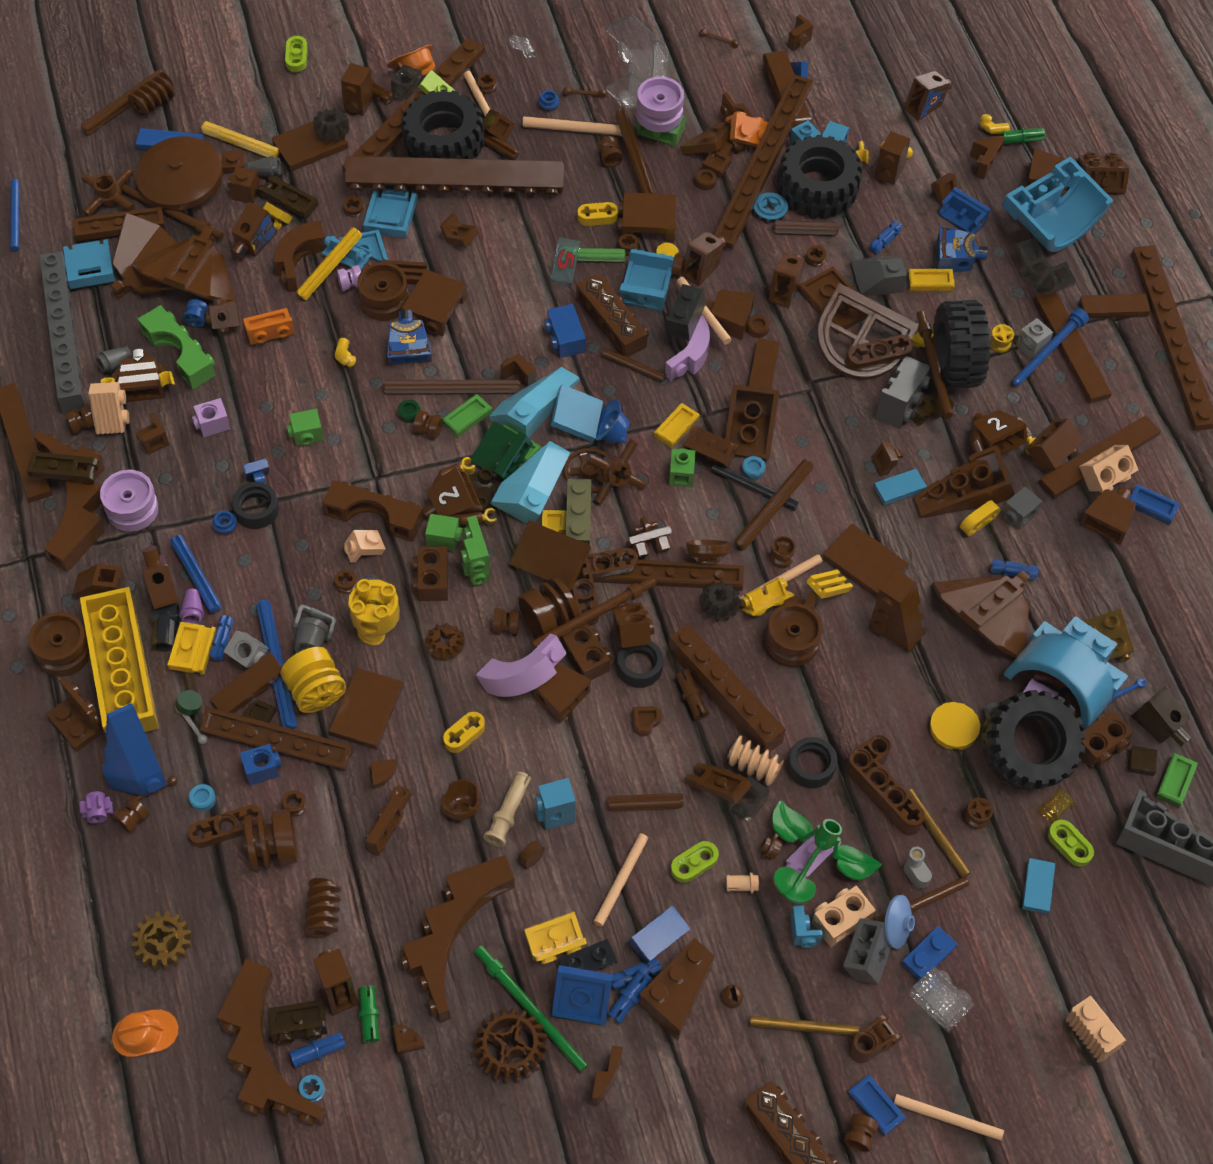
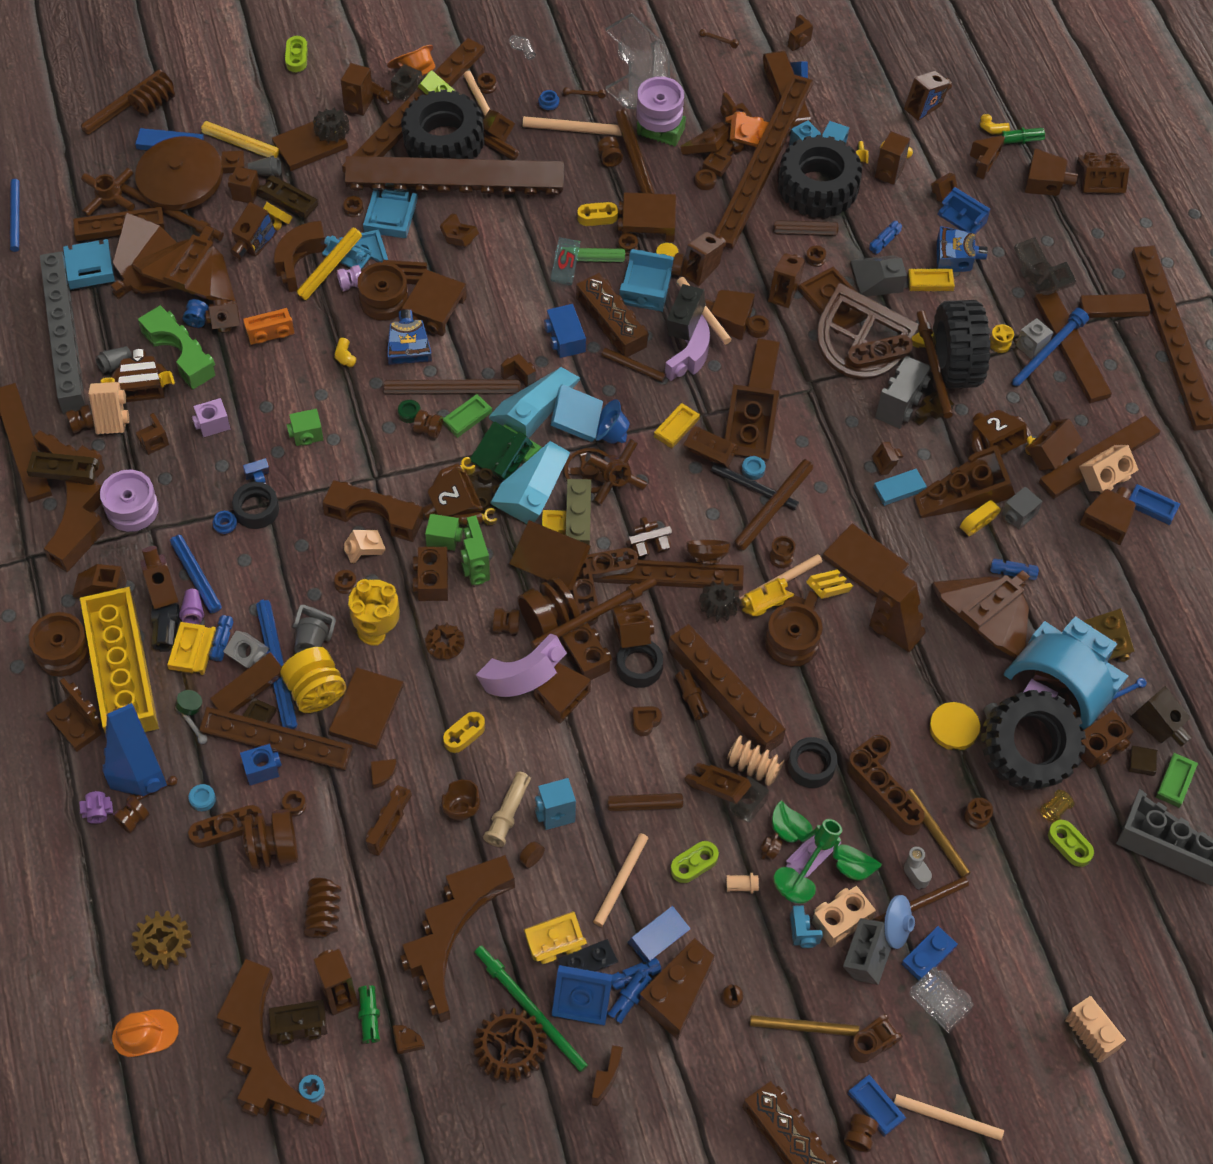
(317, 1049): blue axle -> none
(682, 467): bright green brick -> none
(774, 201): dark azure gear -> none
(1038, 886): dark azure tile -> none
(1058, 219): dark azure piece -> none

